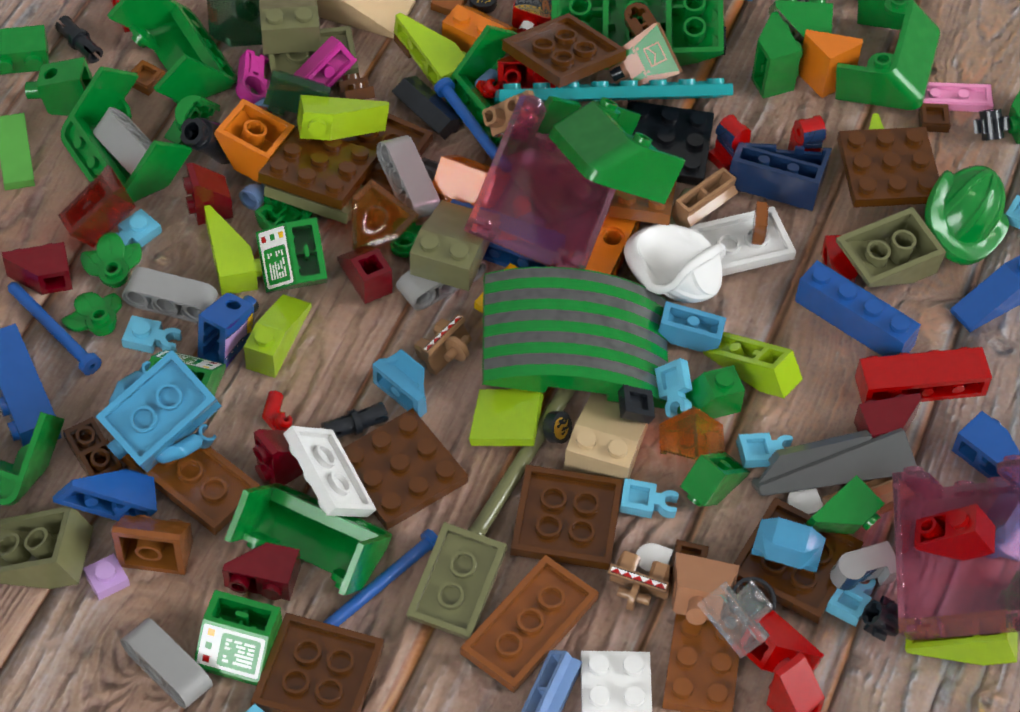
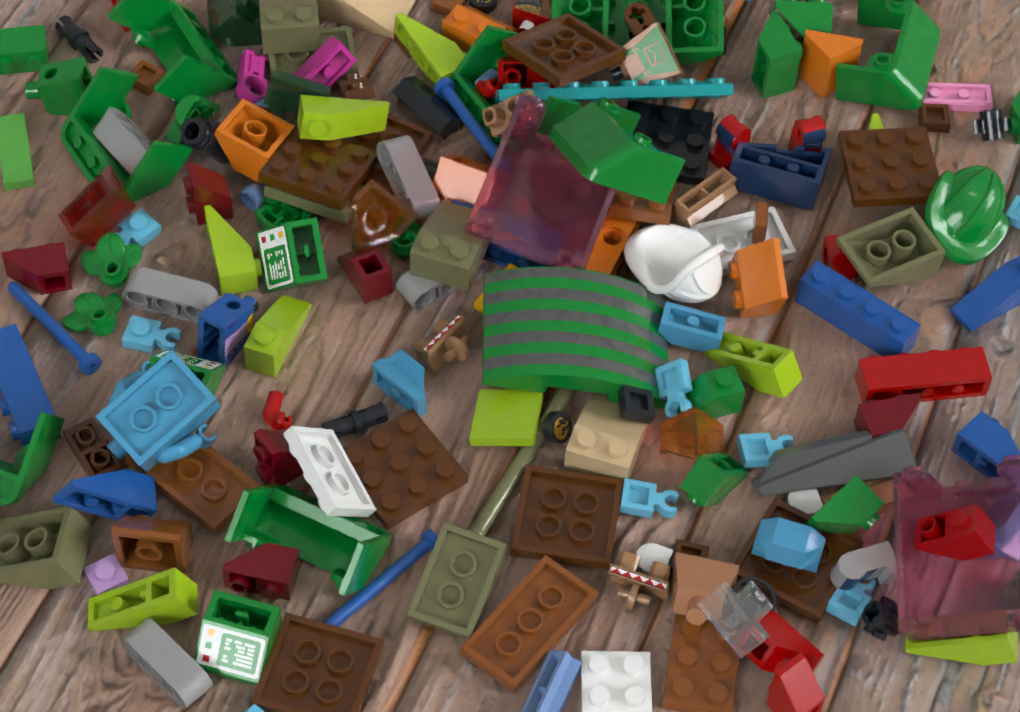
(161, 597): none -> lime slope
(758, 279): none -> orange slope

